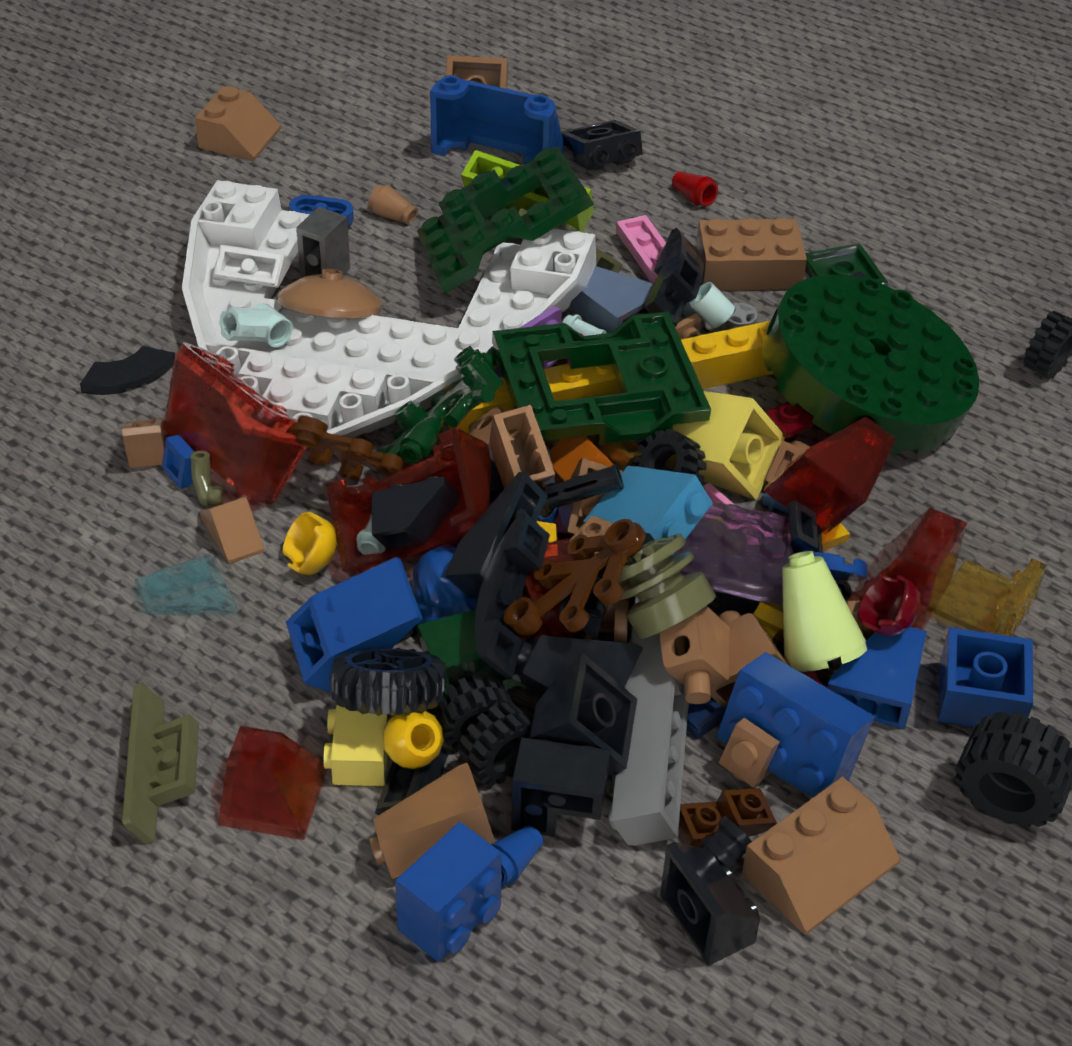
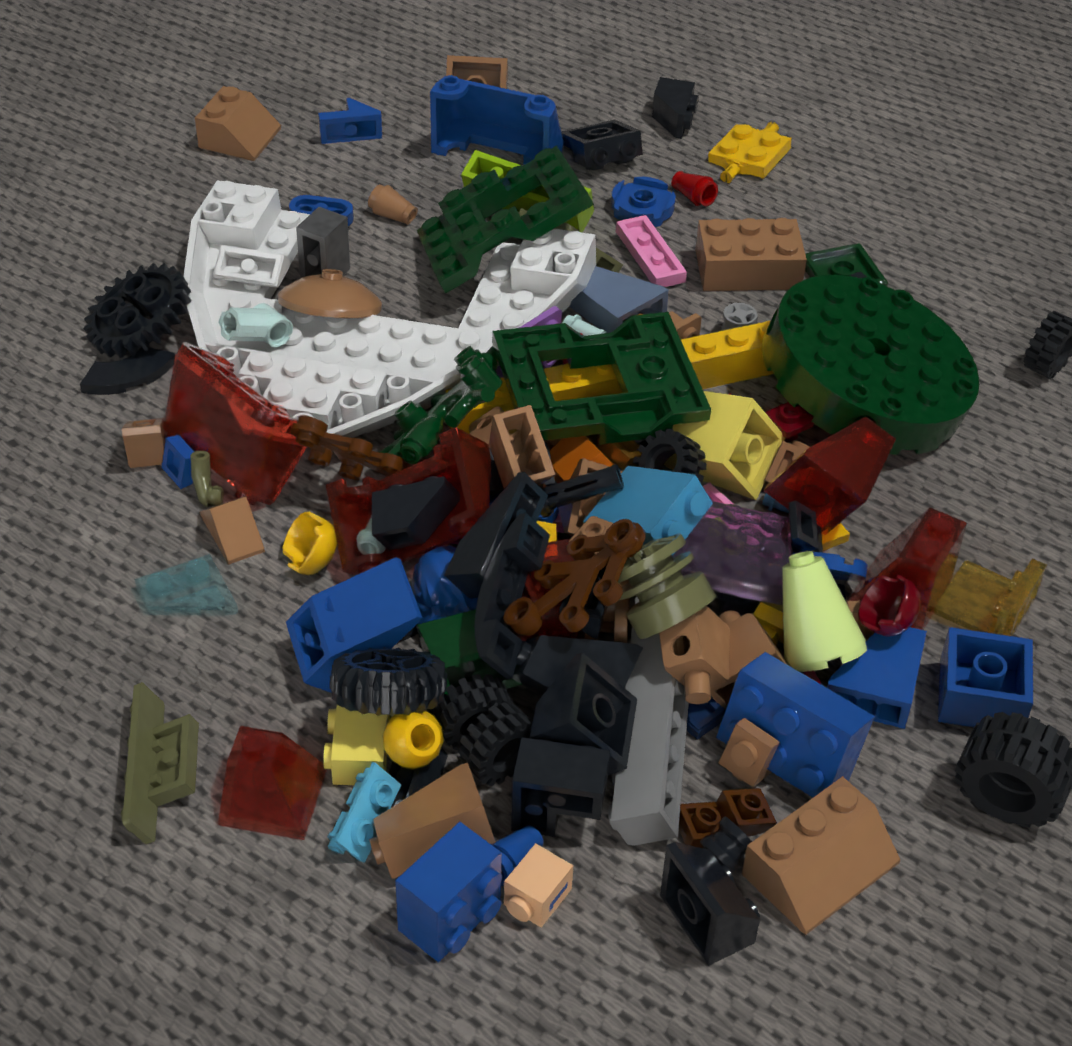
(121, 327): none -> black gear
(353, 124): none -> blue slope
(369, 798): none -> medium azure hinge
(537, 886): none -> light nougat brick
(628, 200): none -> blue plate
(675, 105): none -> black slope
(679, 276): black slope -> none
(710, 305): light aqua piece -> none
(749, 151): none -> yellow plate

